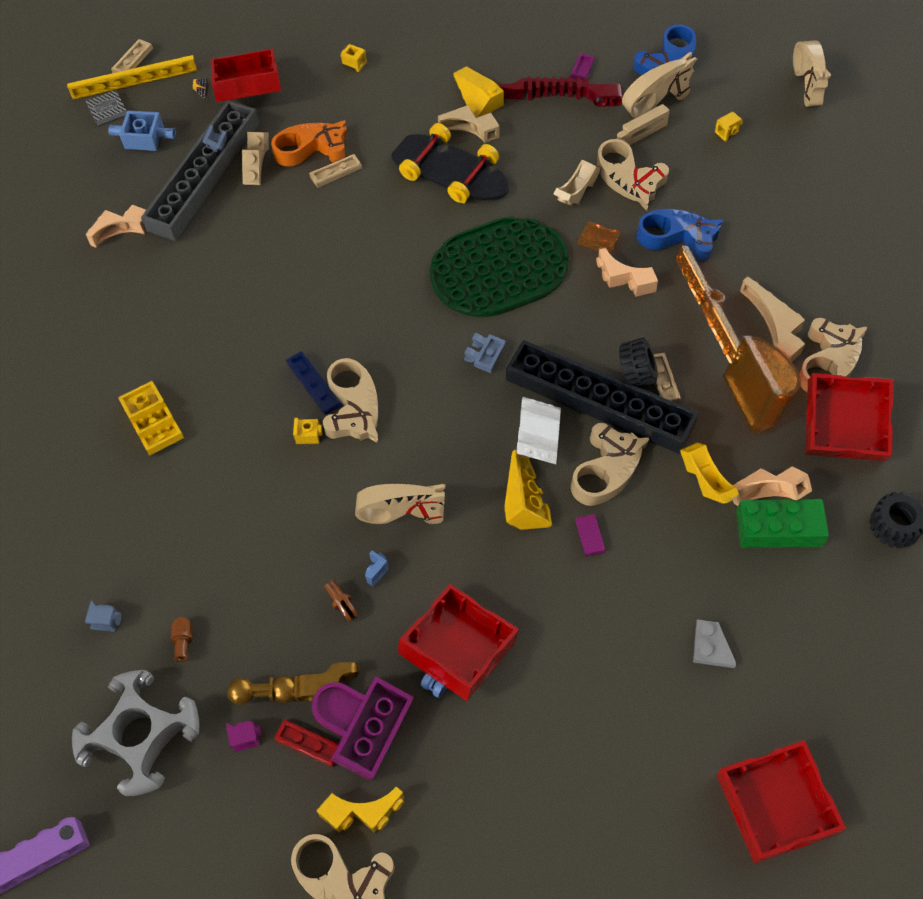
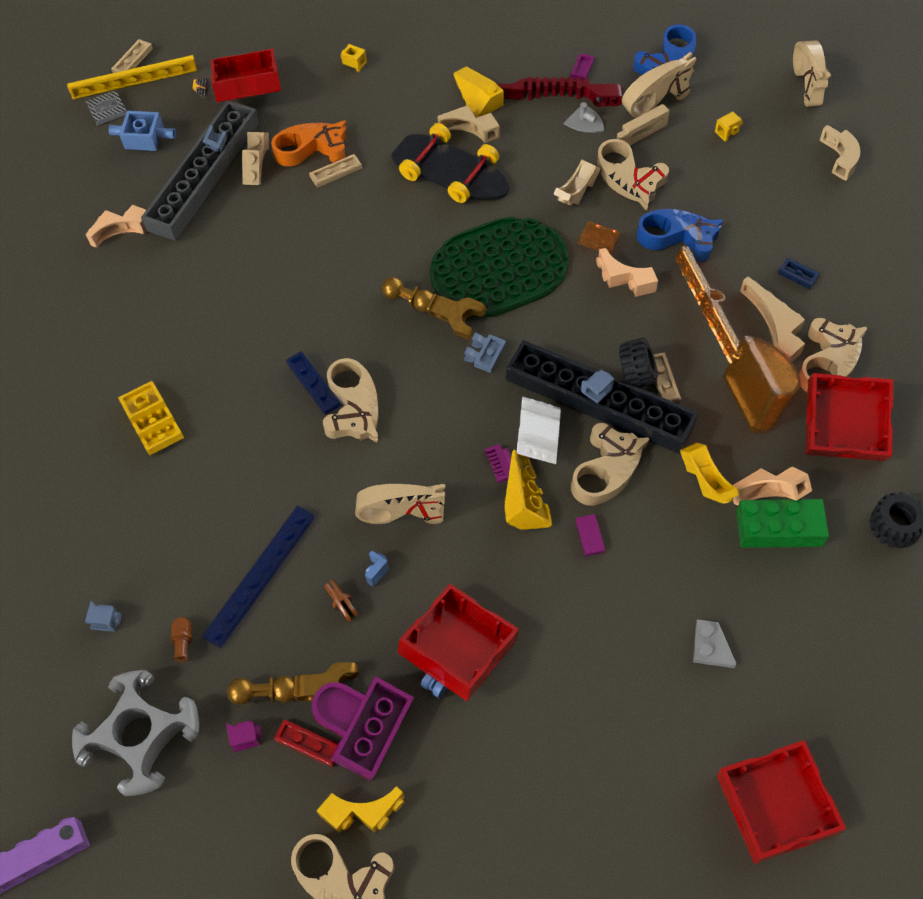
(258, 577): none -> clear blue plate
(307, 431): yellow brick -> none
(438, 306): none -> pearl gold piece
(504, 461): none -> magenta piece
(585, 120): none -> light grey shield
(598, 385): none -> sand blue window
(798, 274): none -> dark blue tile
(847, 148): none -> tan arch

